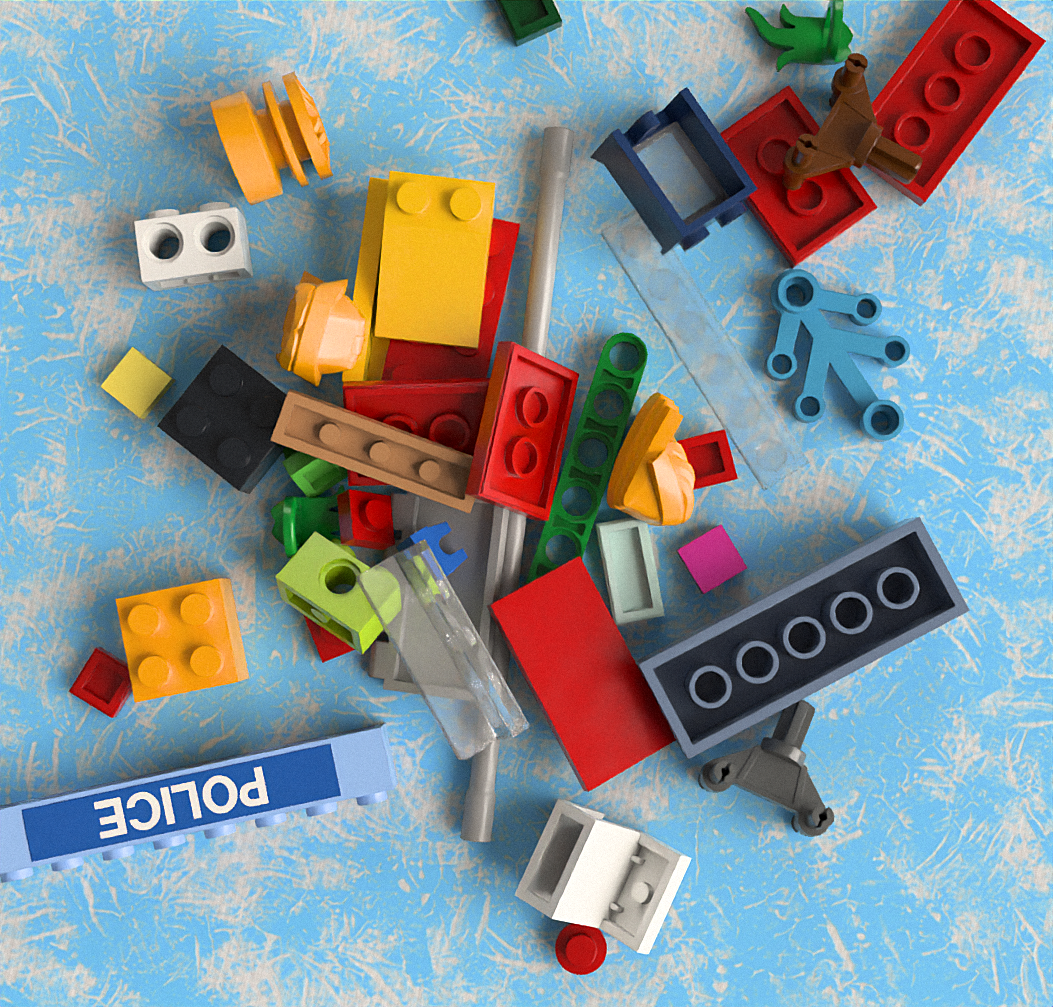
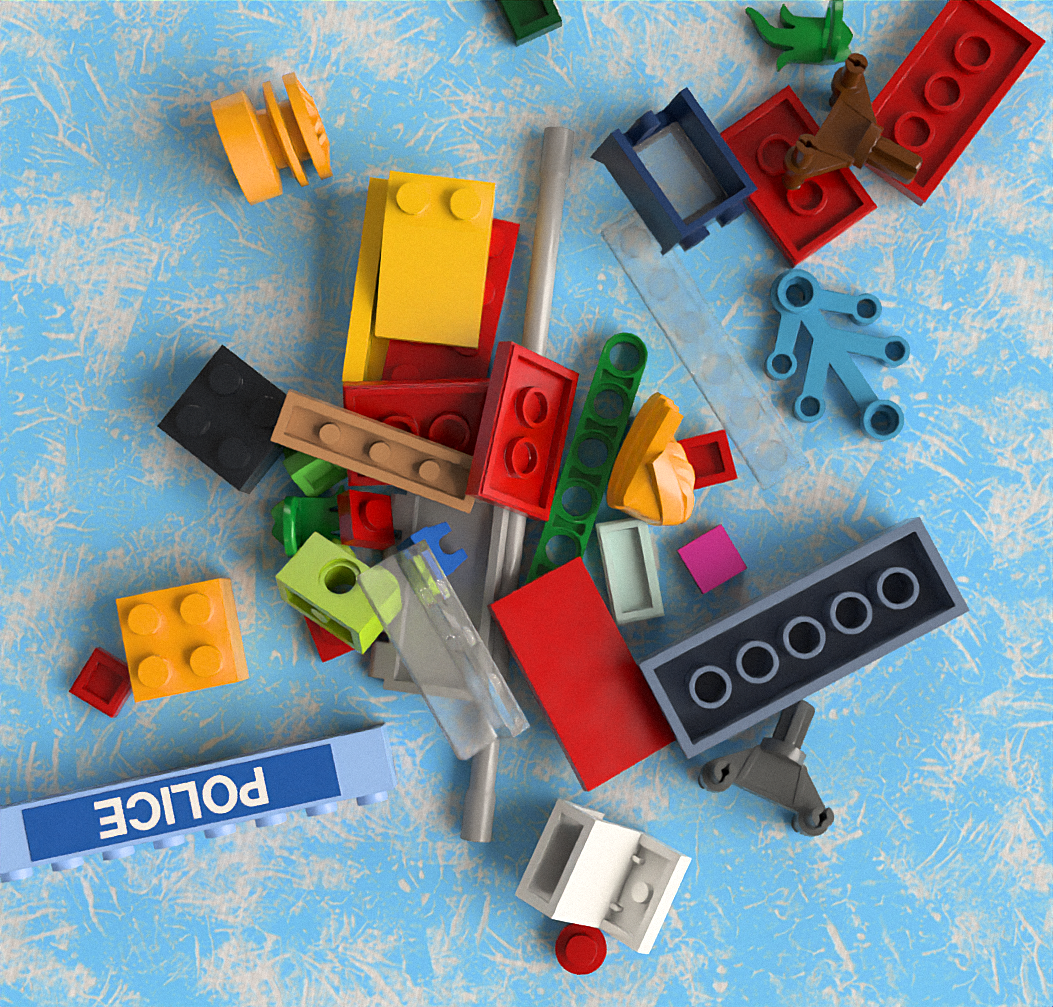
(137, 383): light yellow tile -> none
(193, 261): white brick -> none
(321, 330): light orange hair -> none

